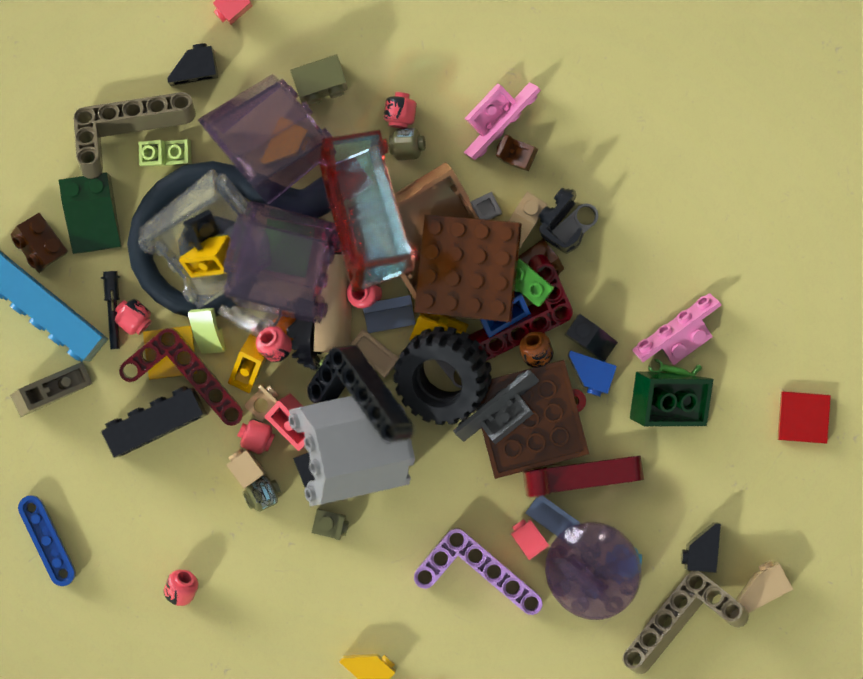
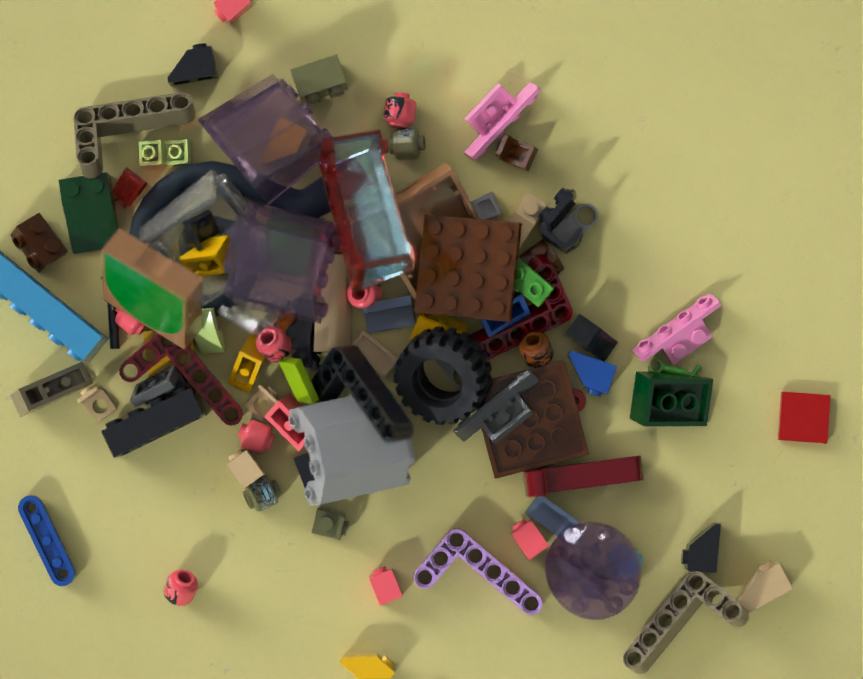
(92, 394): none -> tan bracket
(130, 189): none -> clear red slope
(152, 288): none -> tile
(158, 386): none -> dark grey bracket
(298, 380): none -> lime tile
(385, 585): none -> coral brick

